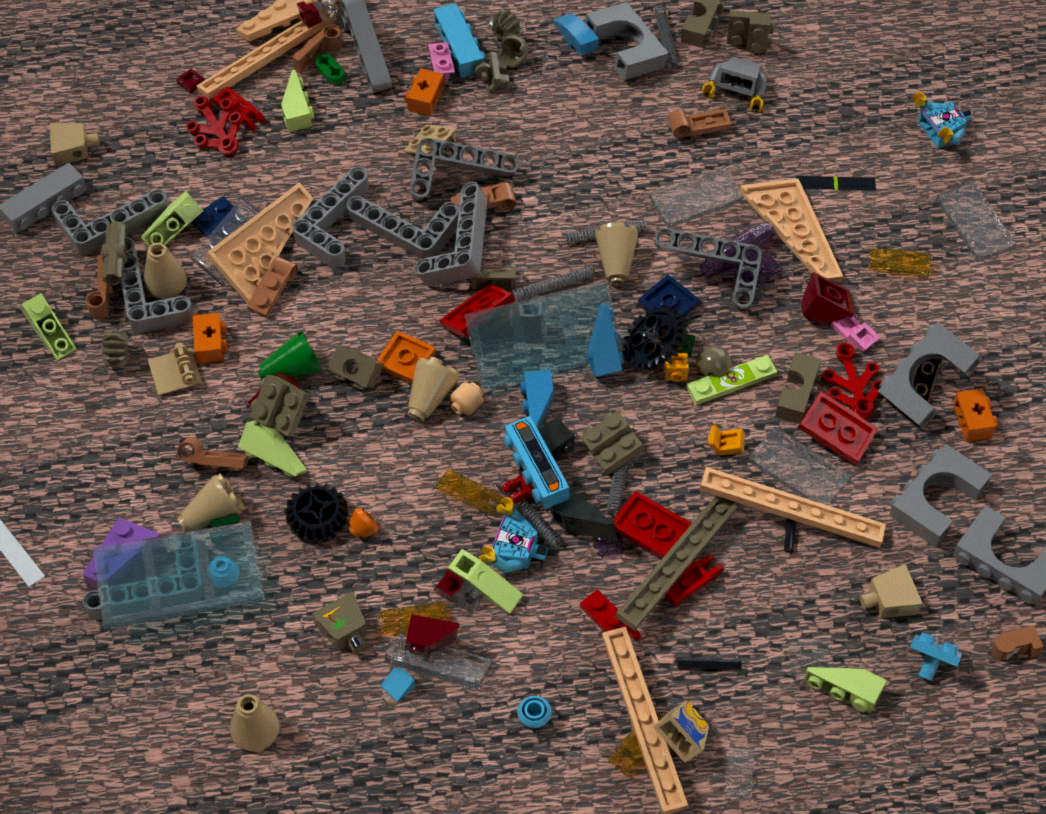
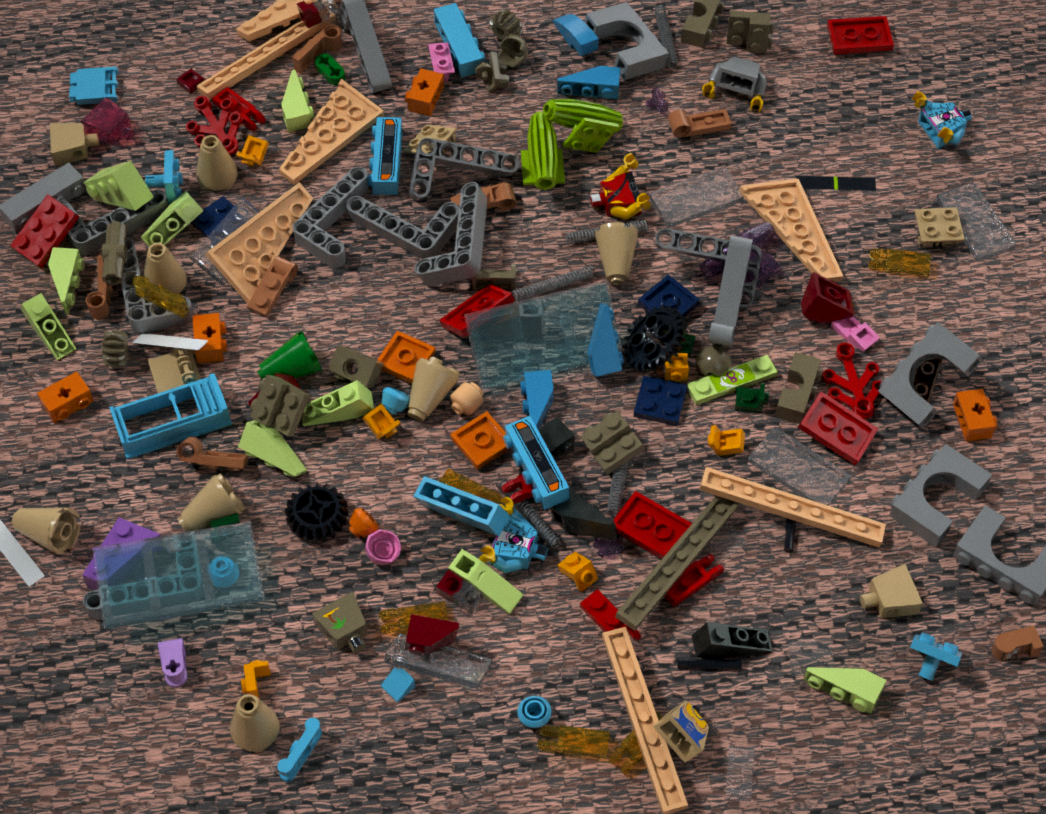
(44, 231): none -> red plate
(49, 527): none -> tan cone
(65, 270): none -> yellowish green slope
(65, 397): none -> orange brick
(93, 85): none -> medium azure plate
(109, 122): none -> clear pink torso
(119, 186): none -> yellowish green wedge
(160, 296): none -> clear yellow hinge
(170, 179): none -> medium azure plate
(170, 341): none -> white sticker
(172, 659): none -> lavender piece
(212, 416): none -> medium azure piece
(215, 166): none -> tan cone
(253, 151): none -> light orange bracket
(253, 670): none -> light orange bracket
(300, 750): none -> medium azure plate
(333, 128): none -> light nougat wing
(342, 404): none -> yellowish green slope
(381, 422): none -> light orange bracket
(383, 547): none -> bright pink hair
(387, 156): none -> medium azure brick
(394, 400): none -> medium azure cone
(461, 506): none -> medium azure brick
(480, 440): none -> orange plate
(542, 161): none -> lime plate
(575, 741): none -> clear yellow hinge
(579, 569): none -> light orange bracket
(590, 122): none -> lime plate
(594, 82): none -> dark azure slope
(620, 192): none -> torso
(657, 100): none -> plant
(660, 400): none -> dark blue plate
(729, 641): none -> pearl dark grey slope
(731, 291): none -> light grey beam
(751, 399): none -> dark green bracket
(860, 35): none -> red plate
(939, 226): none -> tan hinge

